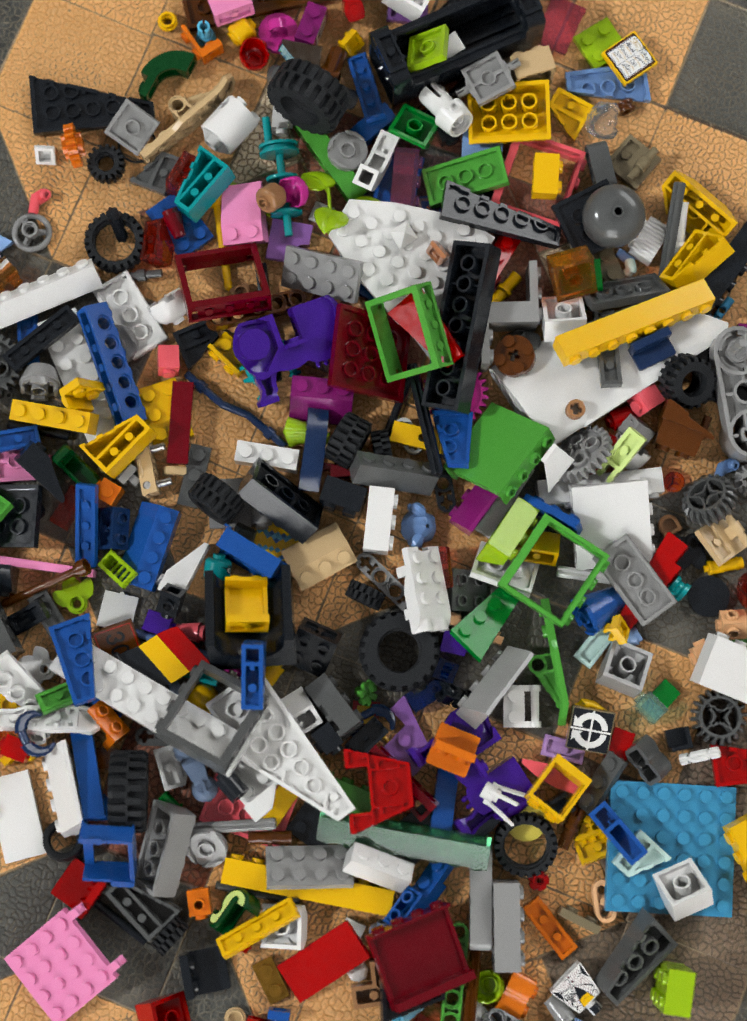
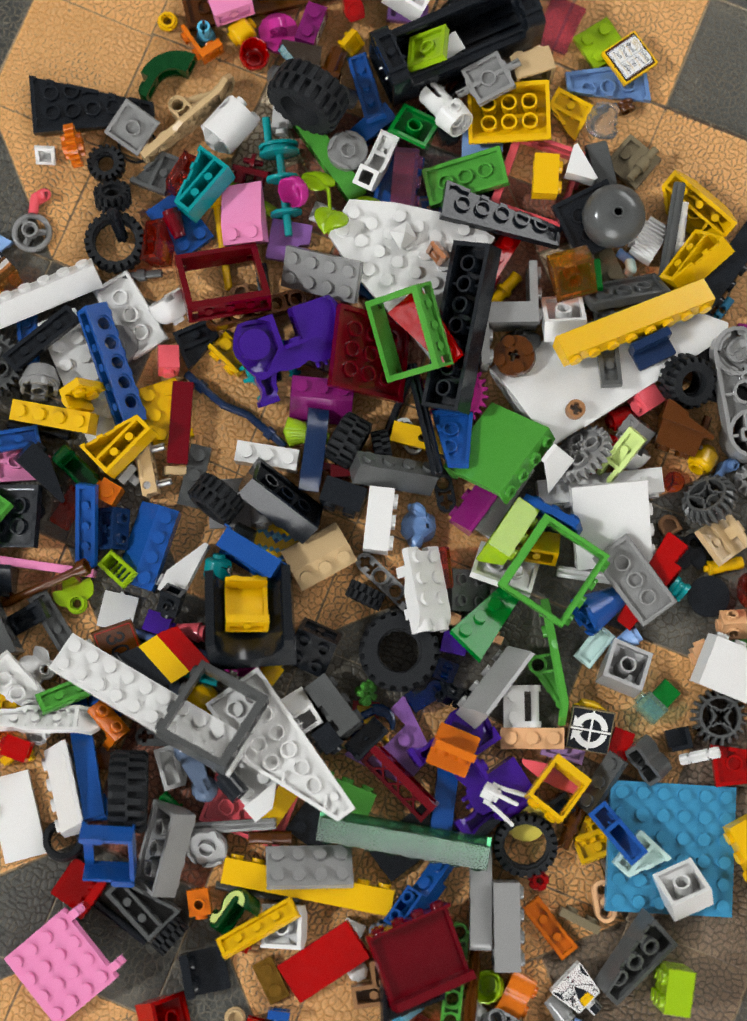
(30, 748): dark blue piece -> none
(75, 653): blue wing -> none
(112, 195): none -> black tyre
(241, 171): none -> dark red hips
(253, 674): blue slope -> none
(271, 197): medium nougat head -> none
(378, 867): white brick -> none
(389, 788): red wing -> none
(532, 738): none -> light nougat plate
(579, 168): none -> white slope
(618, 629): yellow tile -> none
(704, 460): none -> yellow head

